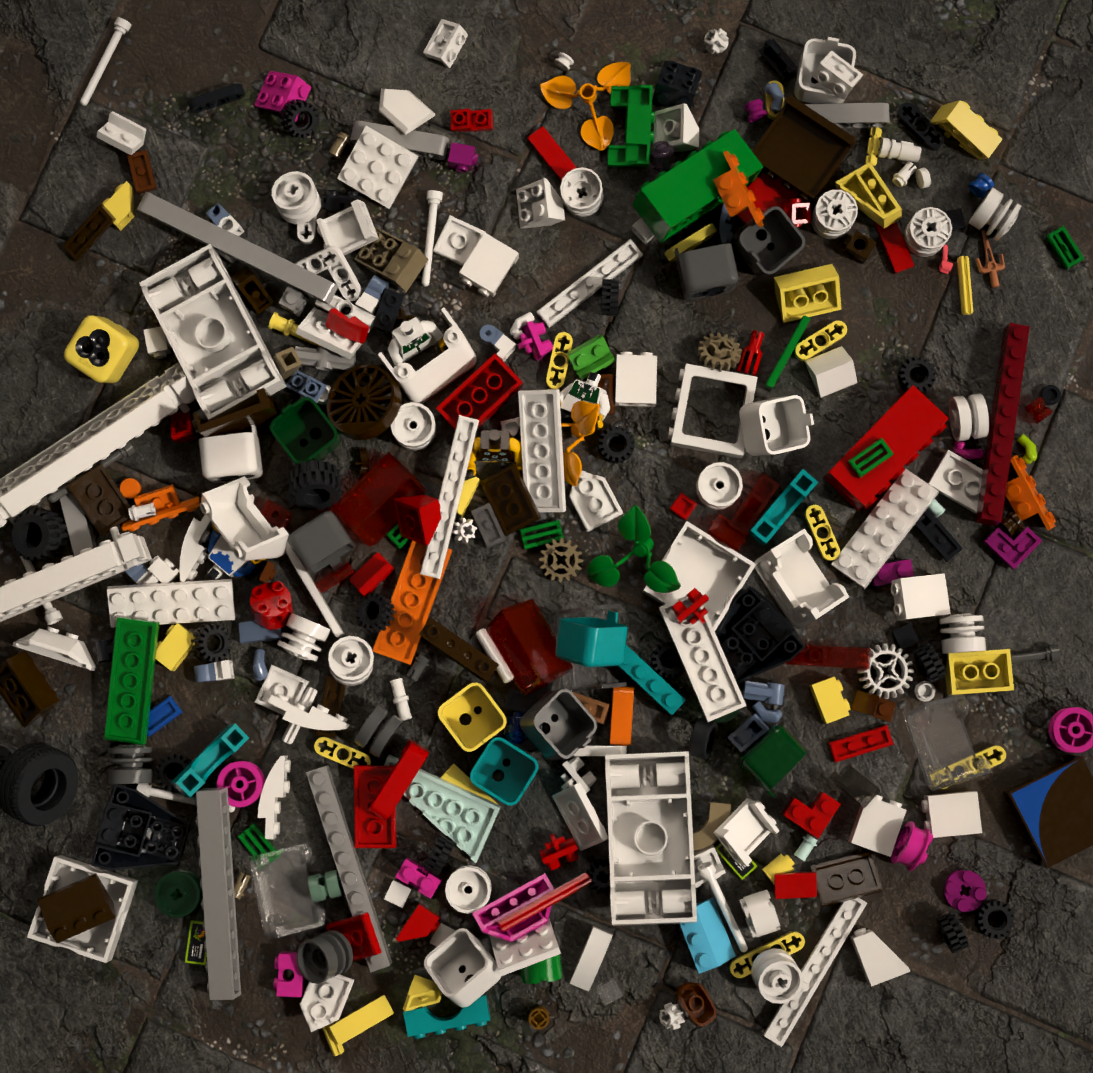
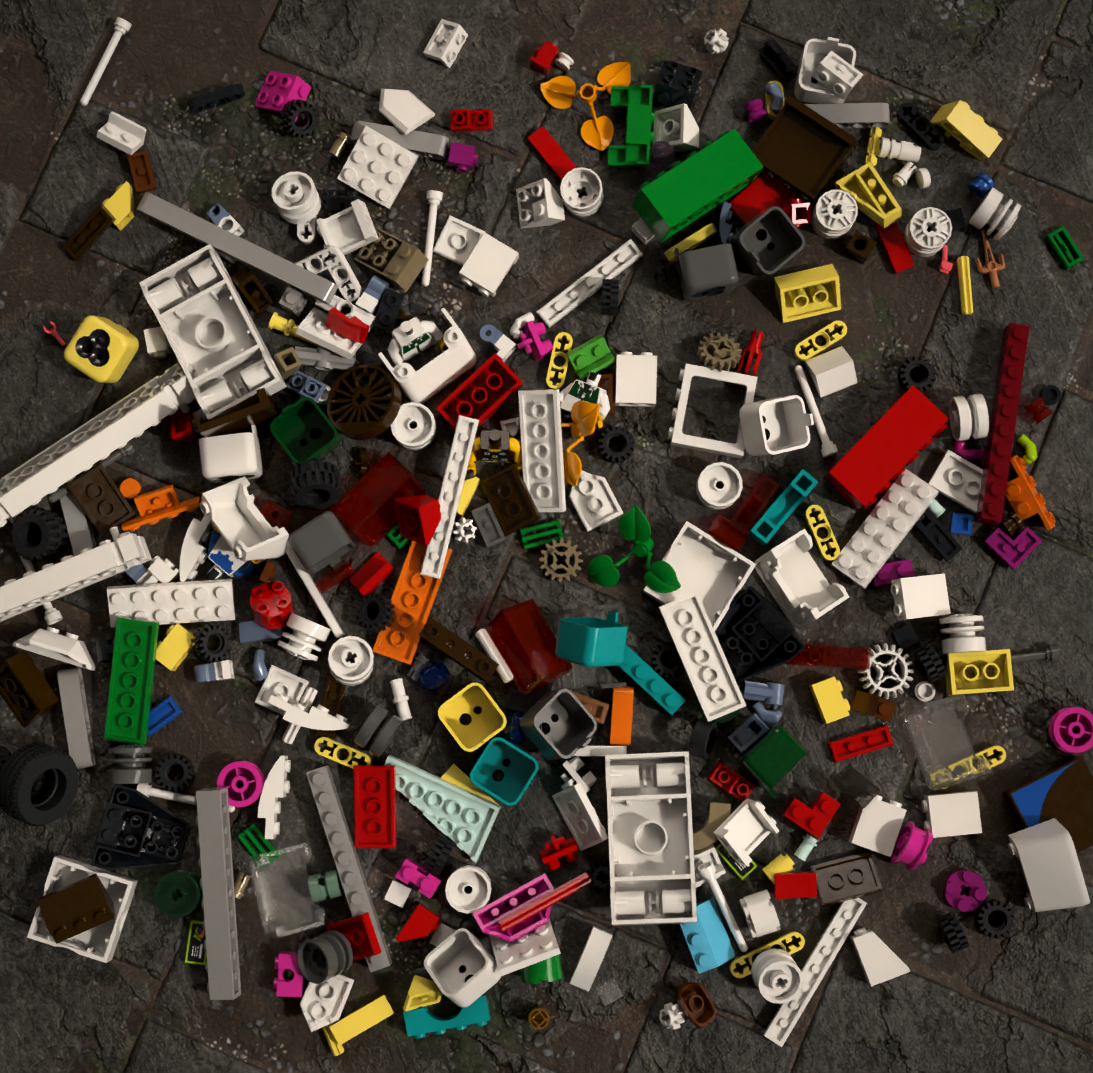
(54, 333): none -> coral hand
(76, 717): none -> light grey beam
(142, 511): white pin -> none
(211, 757): teal arch -> none
(399, 779): red beam -> none
(434, 676): none -> clear blue head
(544, 57): none -> red brick
(683, 506): red tile -> none
(683, 613): red hips -> none
(731, 781): none -> red slope
(734, 191): orange bracket -> none
(787, 353): green tile -> none
(828, 447): none -> white piece
(884, 448): green tile -> none
(961, 524): none -> blue plate
(1049, 867): none -> white windscreen

